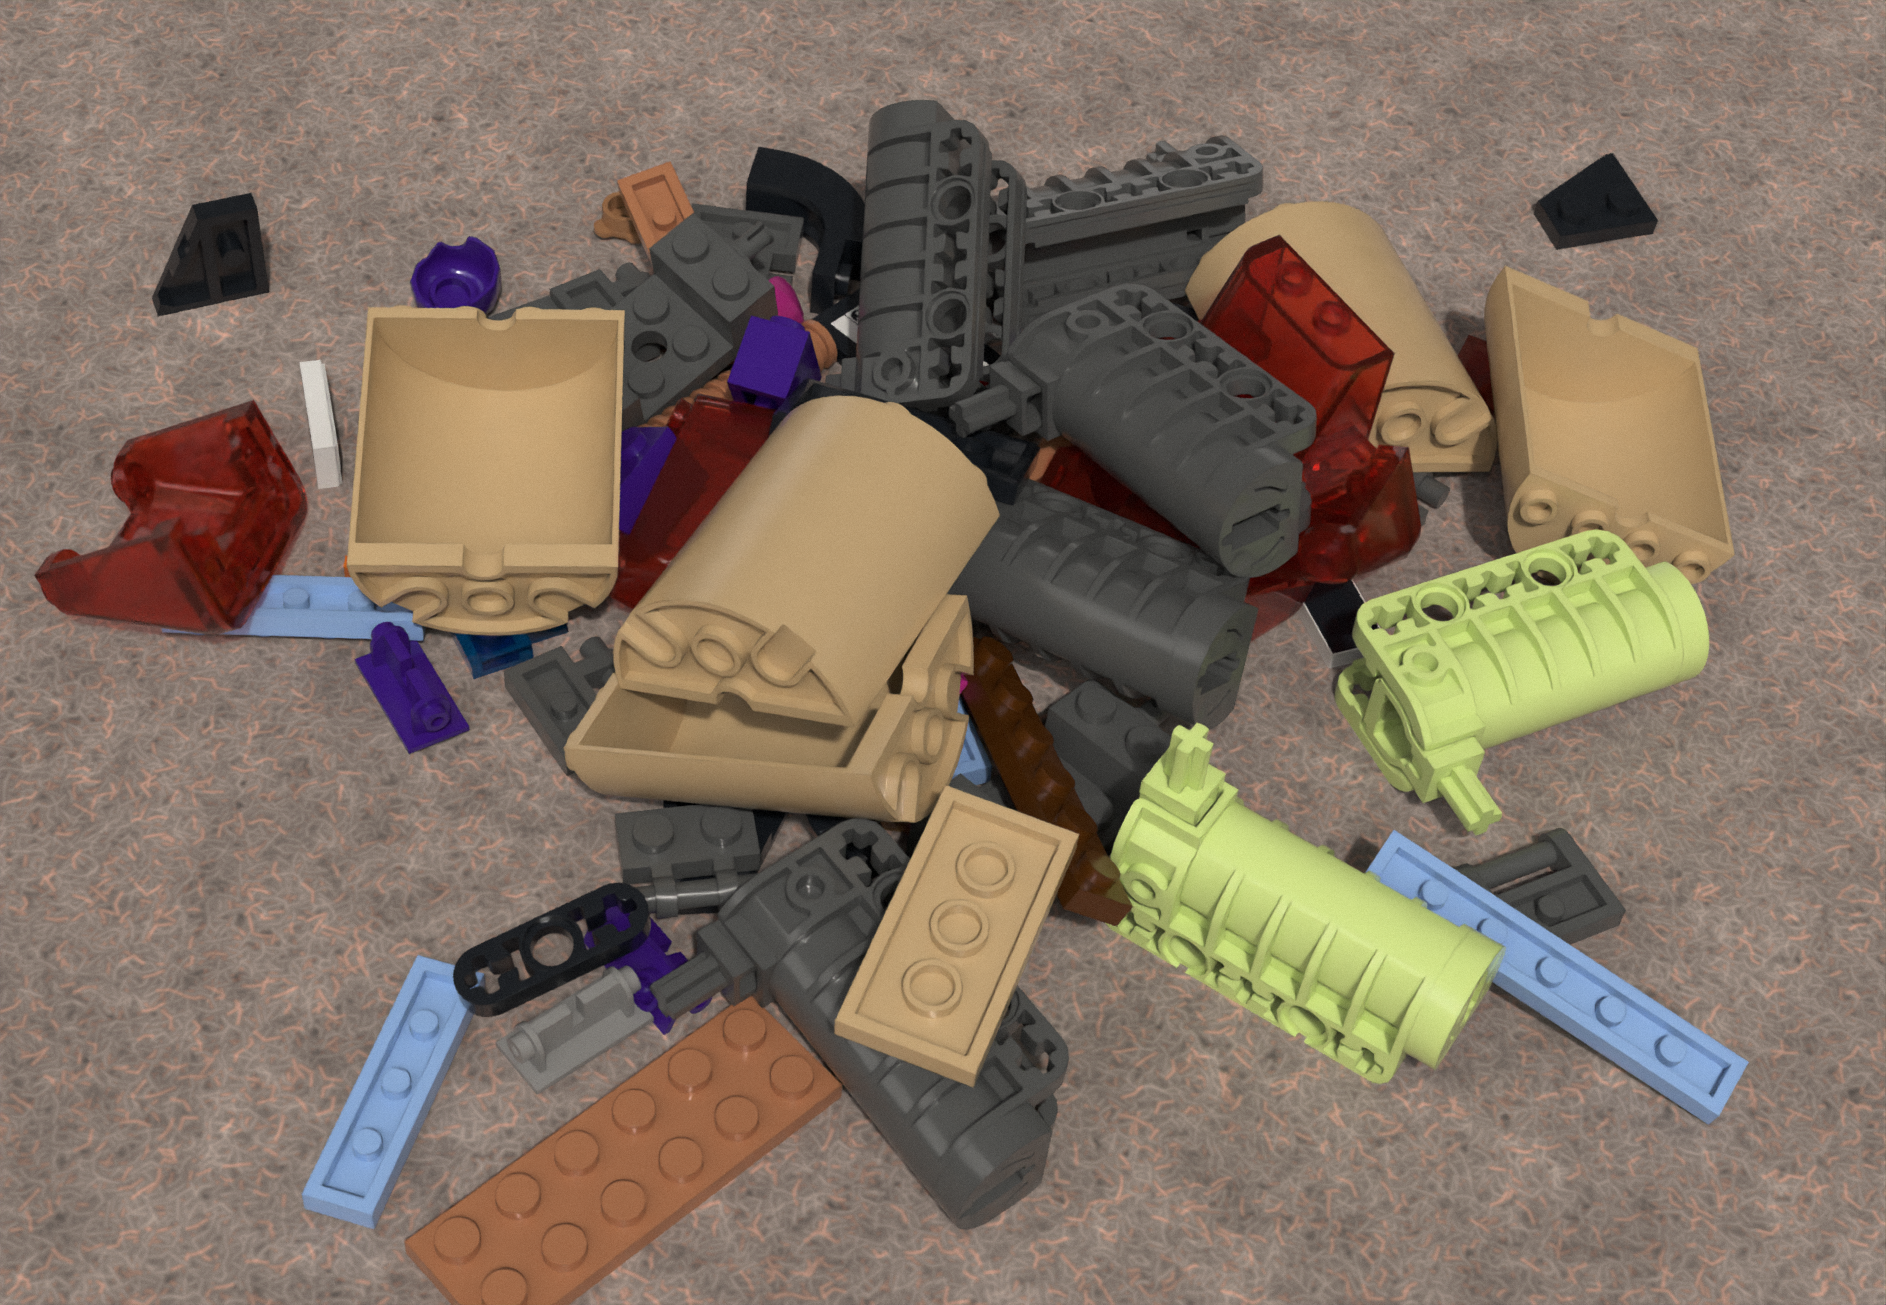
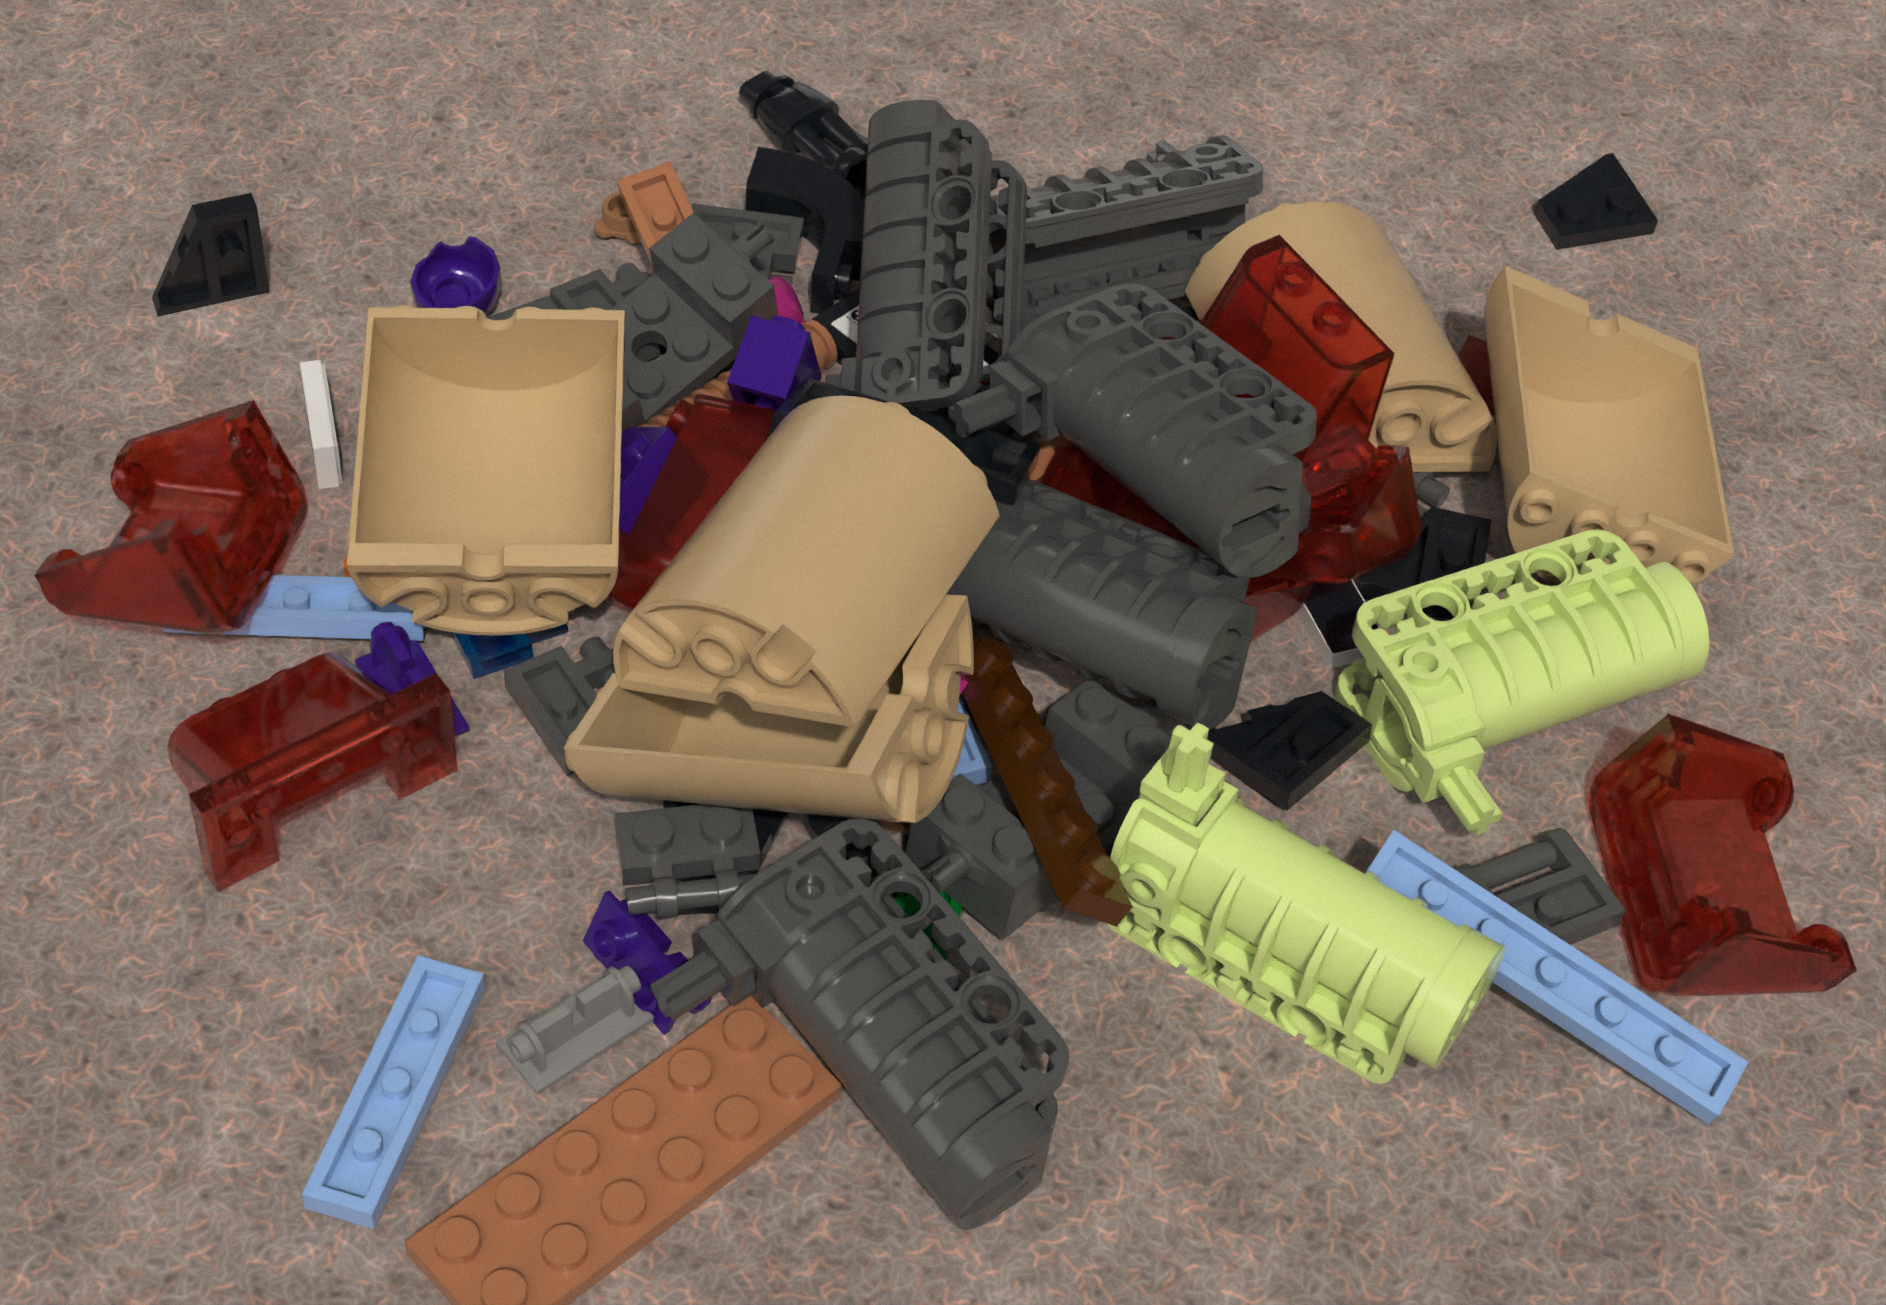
(297, 743): none -> clear red windscreen
(562, 920): black beam -> none
(801, 119): none -> black piece
(957, 936): tan plate -> none
(1290, 746): none -> black wing
(1446, 546): none -> black wing
(1693, 867): none -> clear red windscreen

